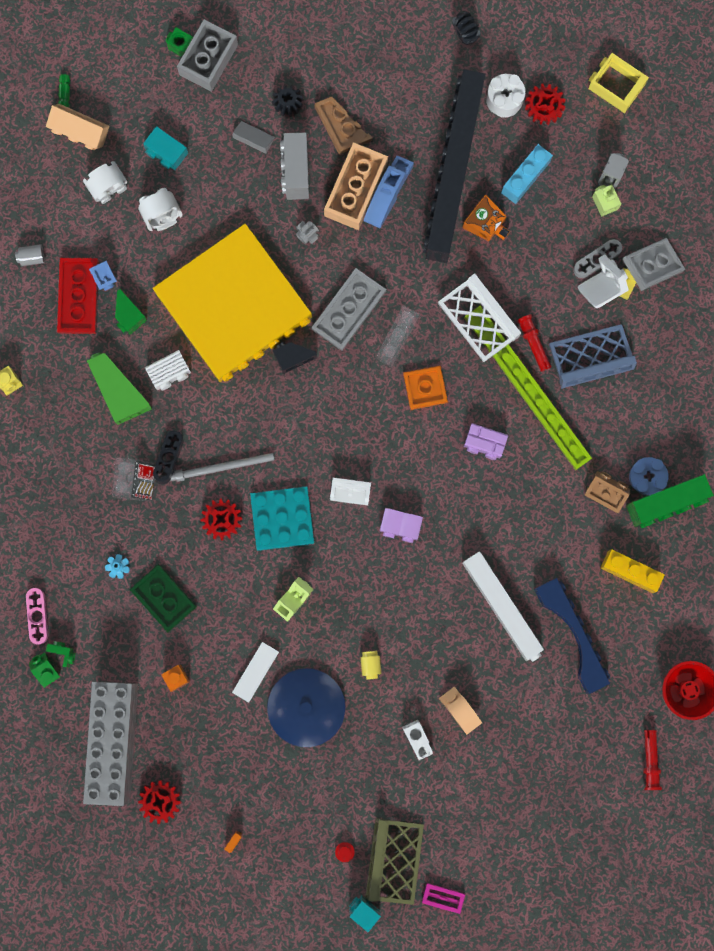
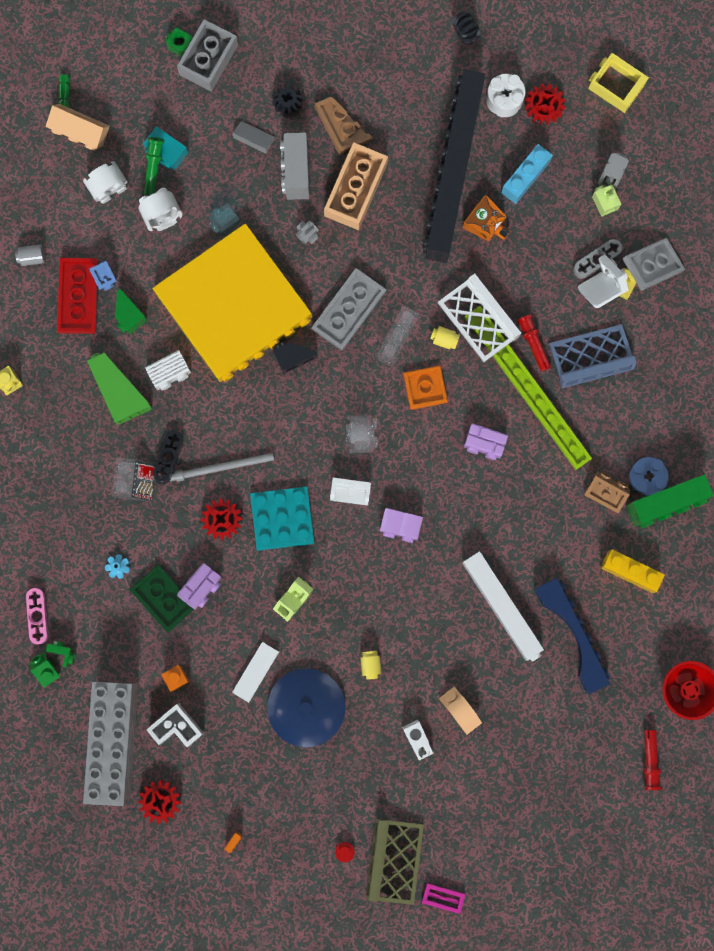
(154, 157): none -> green pin
(176, 722): none -> white brick
(199, 586): none -> lavender brick
(223, 219): none -> clear light blue brick
(361, 433): none -> clear brick
(364, 913): teal brick -> none
(387, 191): medium blue slope -> none
(445, 337): none -> light yellow brick

